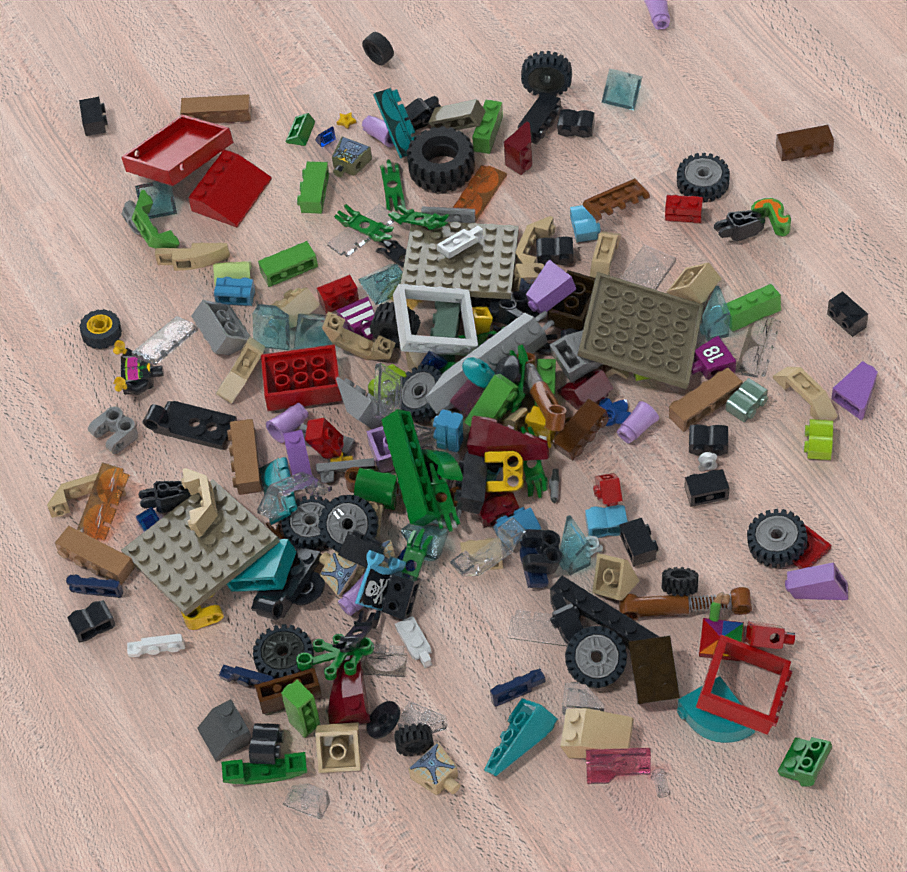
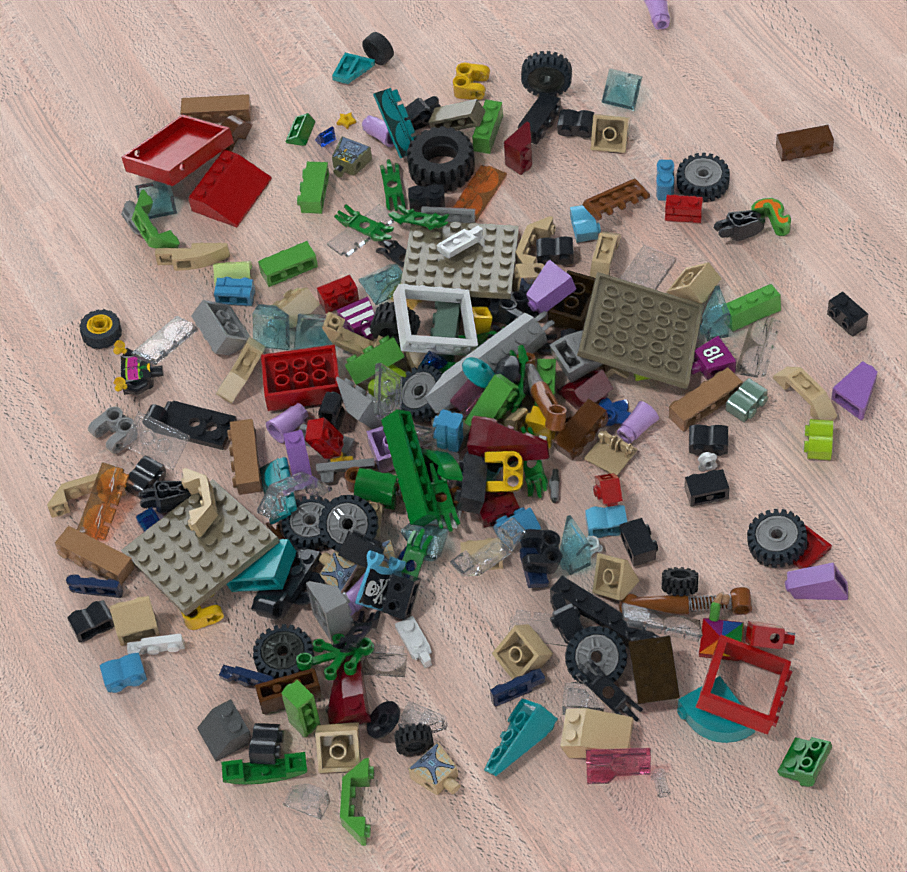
(92, 116): black brick -> none
(123, 672): none -> dark azure brick
(134, 620): none -> tan slope
(145, 475): none -> black brick
(155, 440): none -> clear tile
(239, 129): none -> reddish brown brick
(330, 608): none -> light grey slope
(332, 409): none -> black brick
(351, 67): none -> teal wing
(357, 777): none -> bright green slope
(364, 365): none -> bright green brick
(426, 196): none -> black brick
(463, 81): none -> yellow piece
(521, 651): none -> tan slope
(597, 685): none -> black piece
(610, 133): none -> tan slope
(610, 453): none -> tan hinge
(657, 621): none -> clear windscreen
(664, 179): none -> dark azure brick

